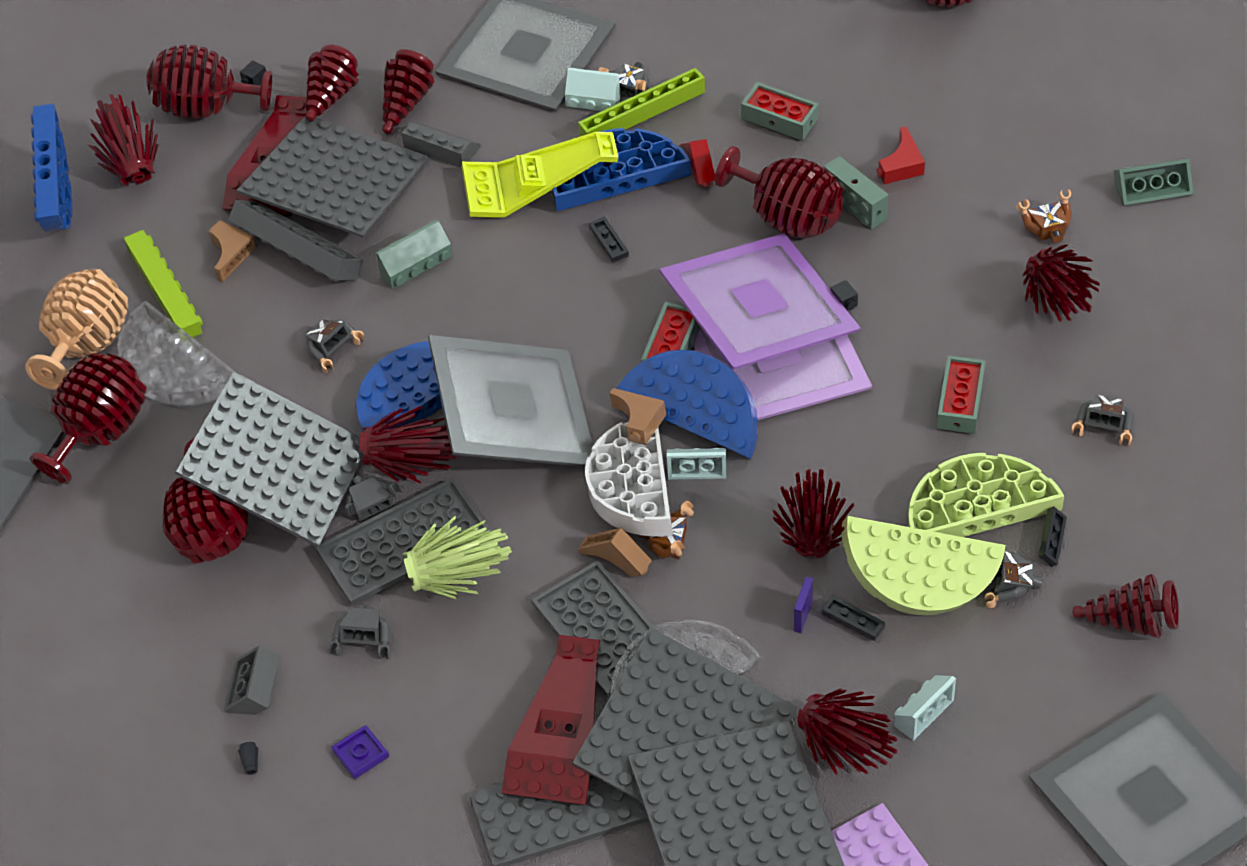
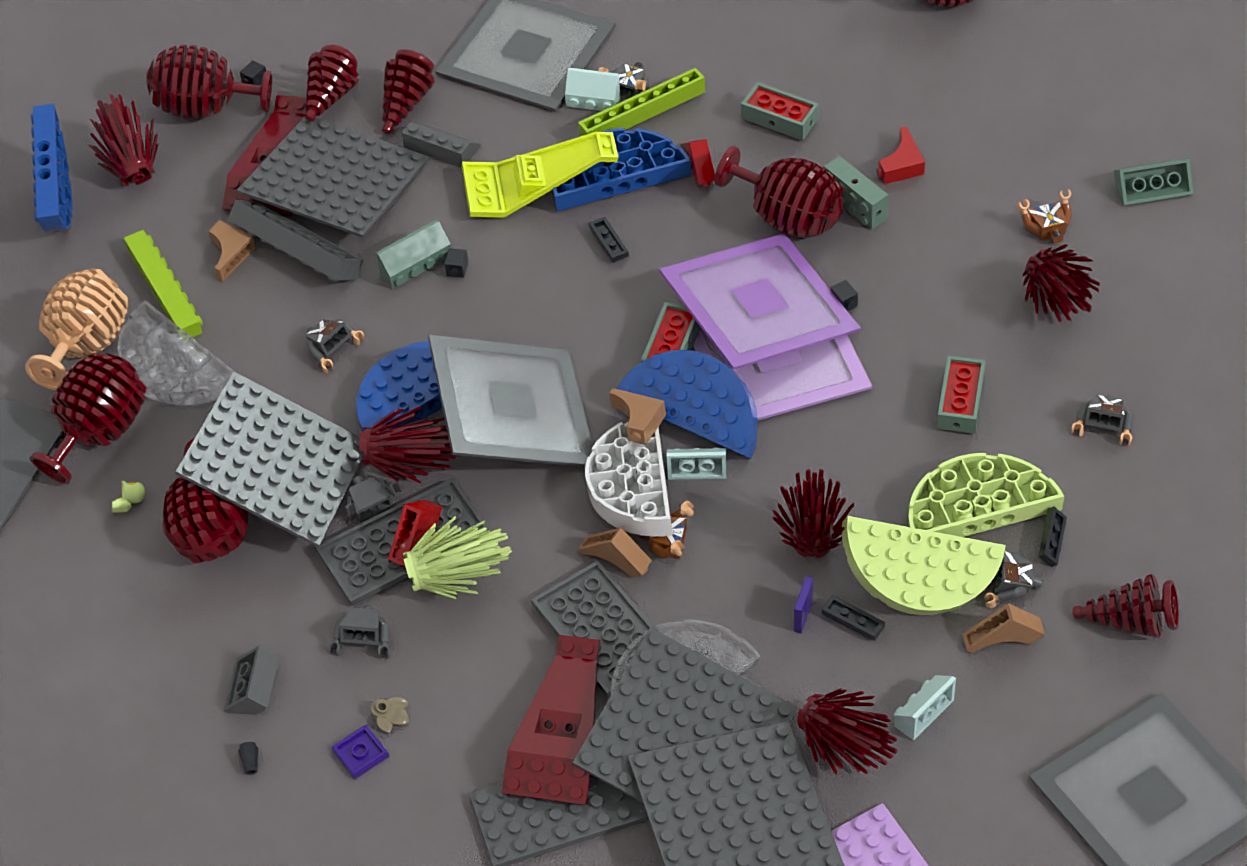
(131, 494): none -> yellowish green piece
(392, 715): none -> dark tan plate
(413, 524): none -> red arch
(456, 263): none -> black brick
(1004, 625): none -> medium nougat arch

